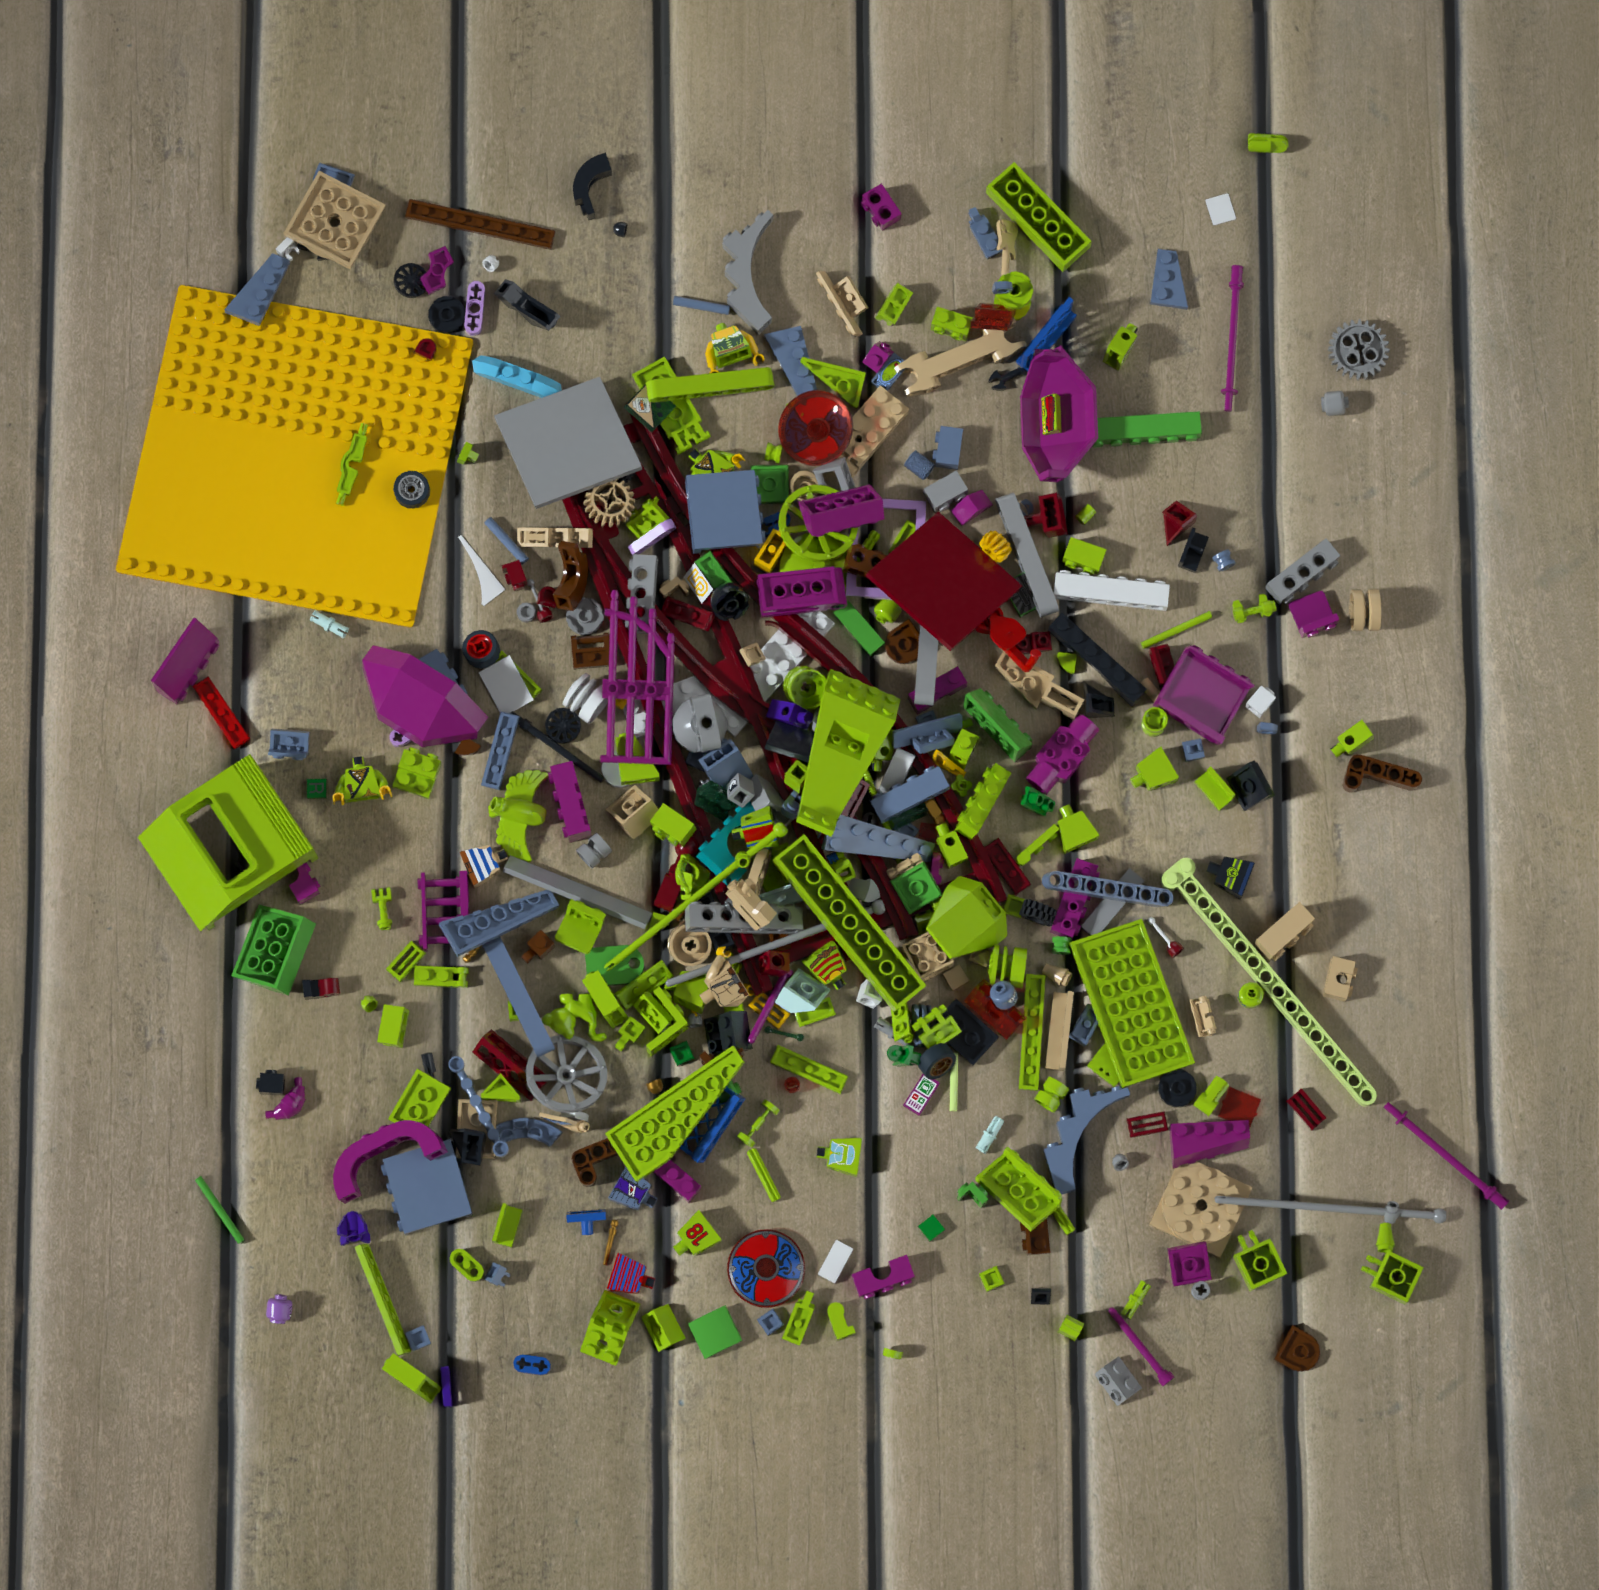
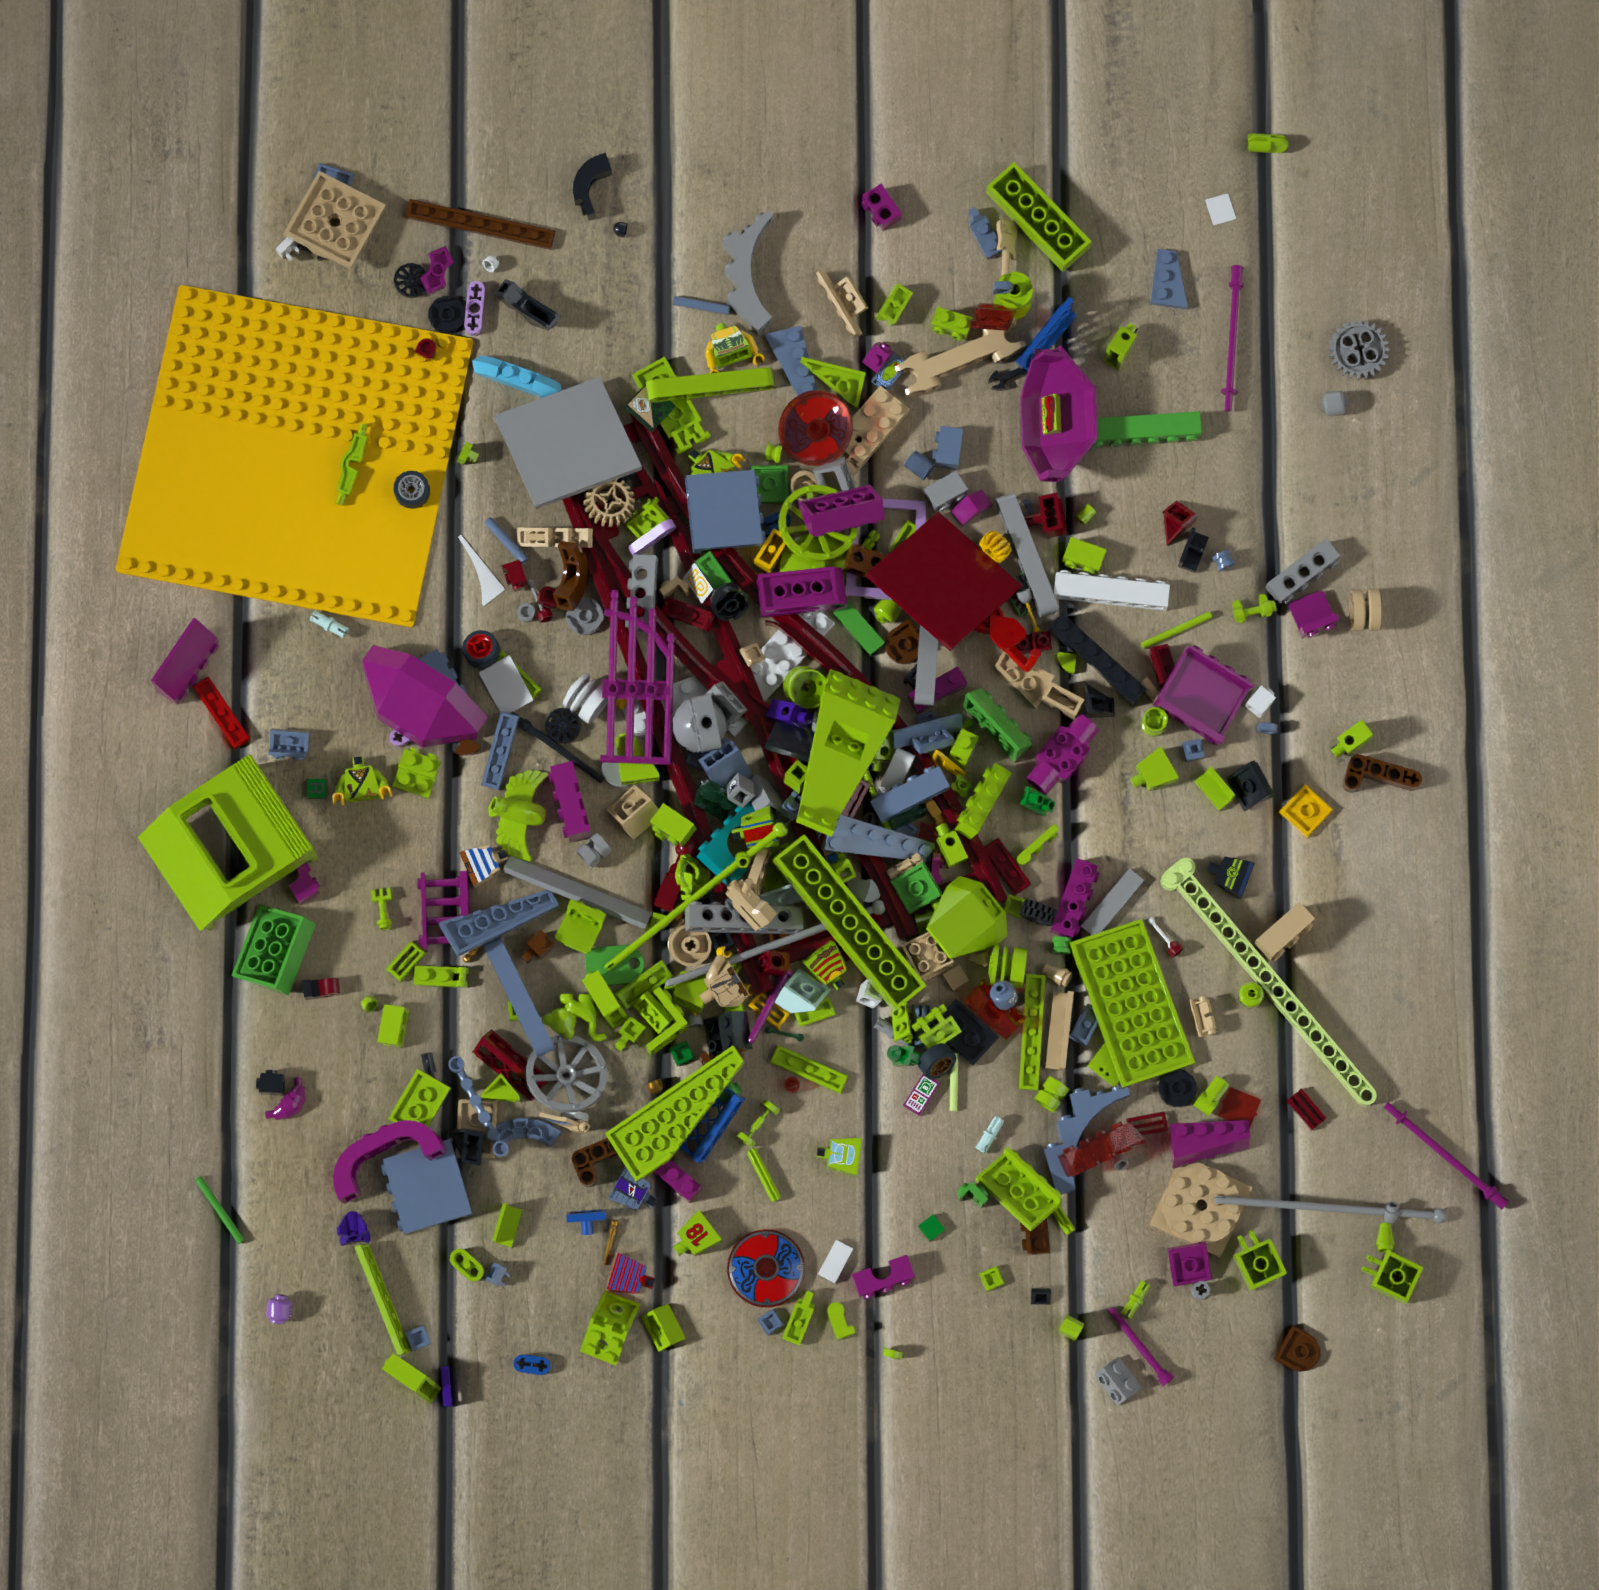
(258, 293): sand blue wing -> none
(590, 657): reddish brown plate -> none
(715, 1332): bright green slope -> none
(727, 701): none -> light grey hinge
(910, 677): none -> black bar
(1025, 596): none -> hinge
(1075, 829): lime torso -> none
(1100, 1148): none -> clear red wedge
(1116, 887): sand blue beam -> none
(1306, 811): none -> yellow tile
(1333, 988): tan brick -> none

